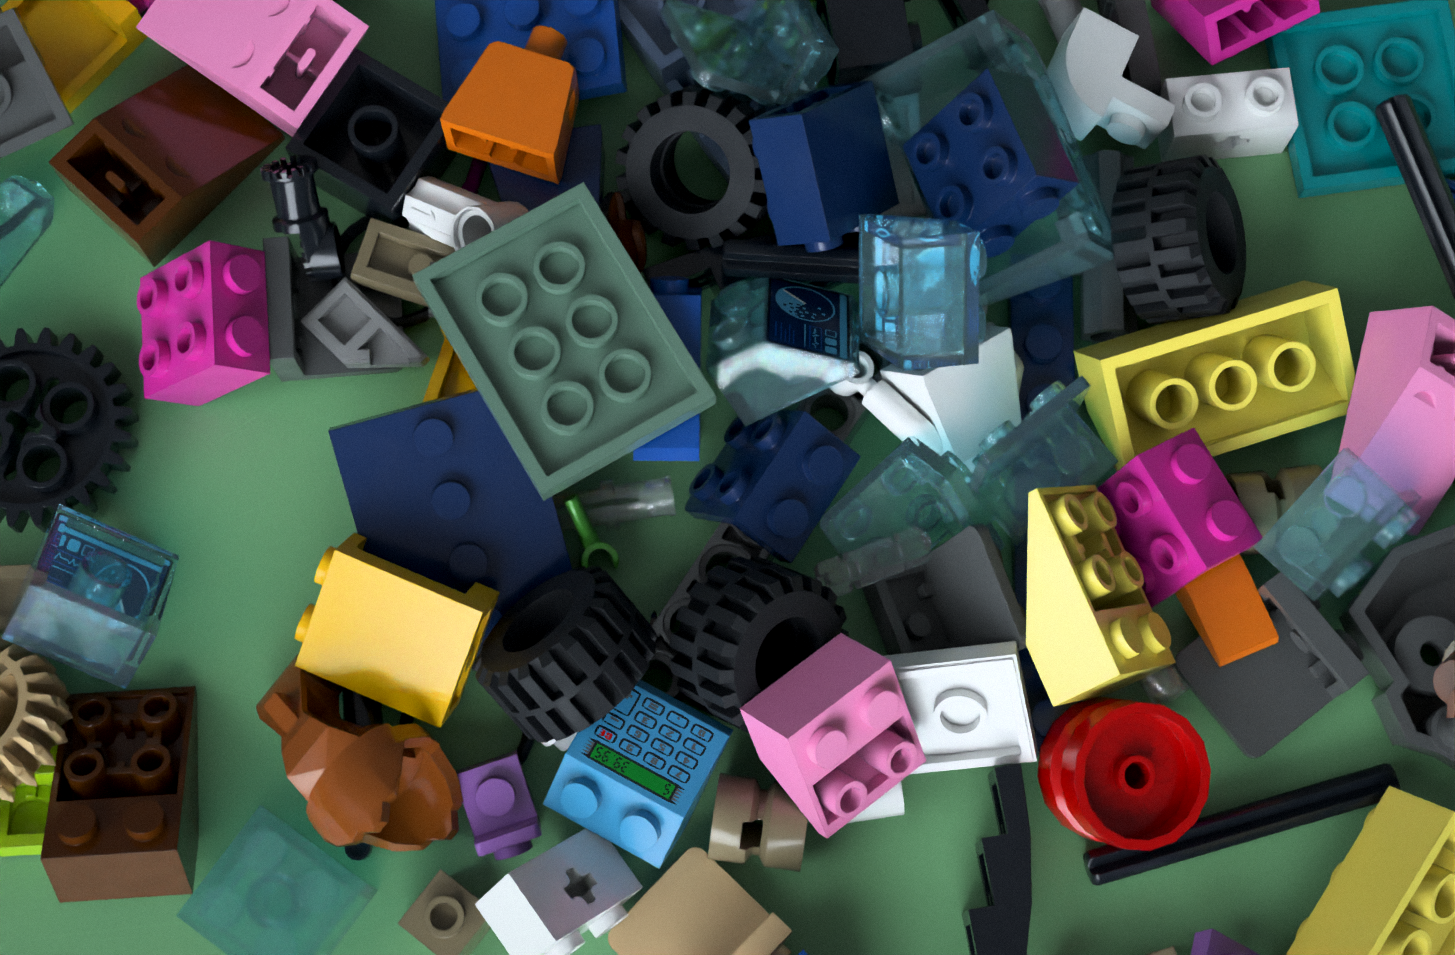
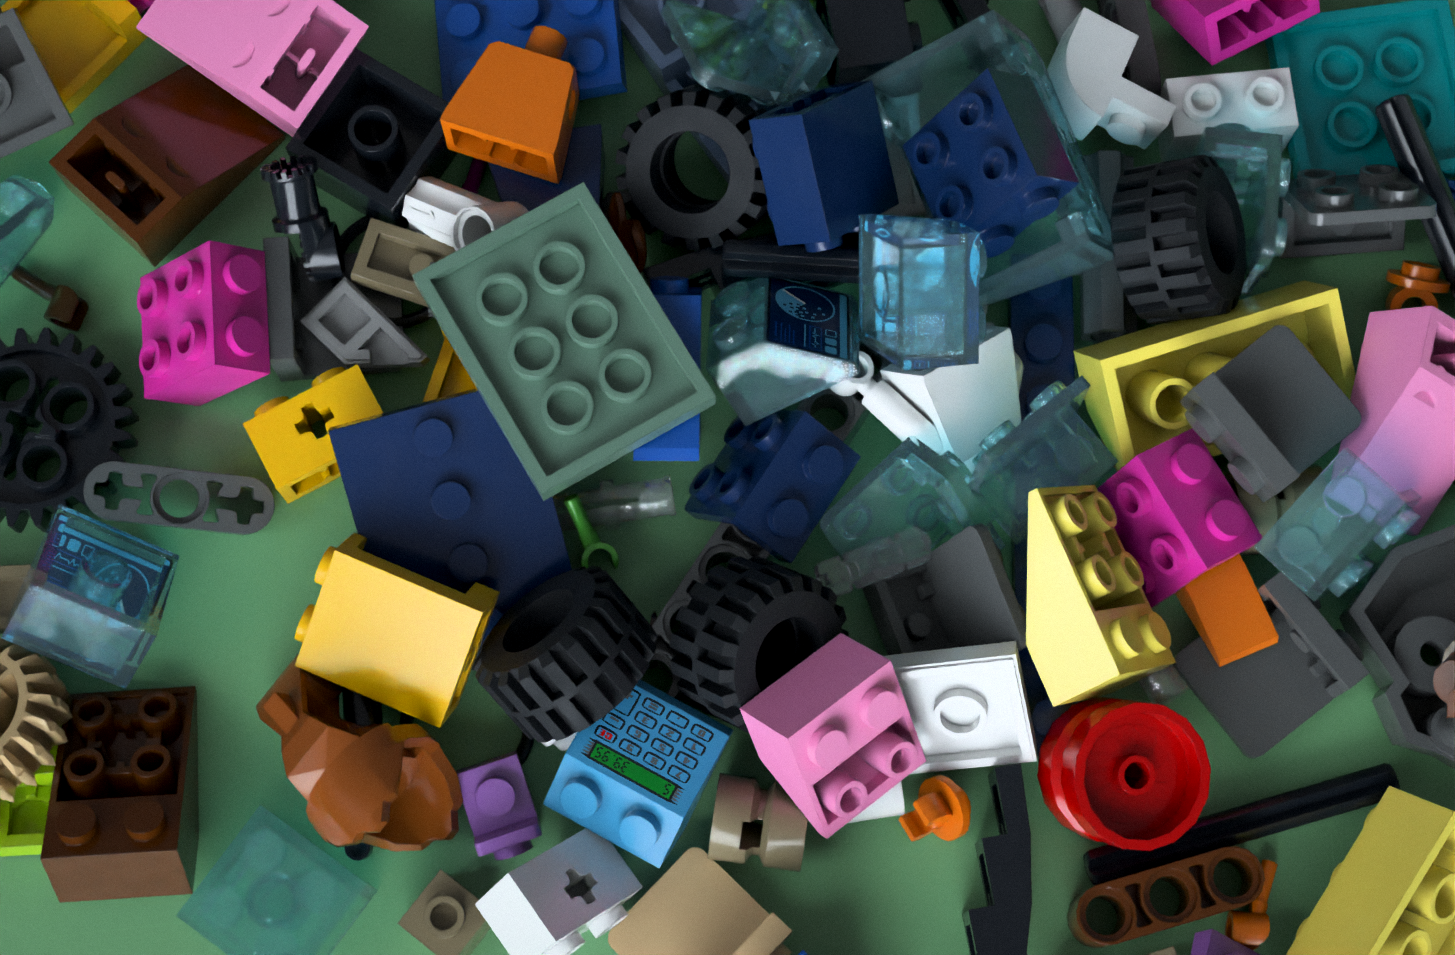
(65, 306): none -> dark brown hand
(229, 489): none -> dark grey beam
(287, 440): none -> yellow brick
(939, 809): none -> orange plate
(1196, 892): none -> reddish brown beam
(1253, 926): none -> orange hand
(1258, 179): none -> clear light blue bracket
(1270, 412): none -> dark grey bracket
(1350, 211): none -> dark grey bracket
(1415, 280): none -> orange plate

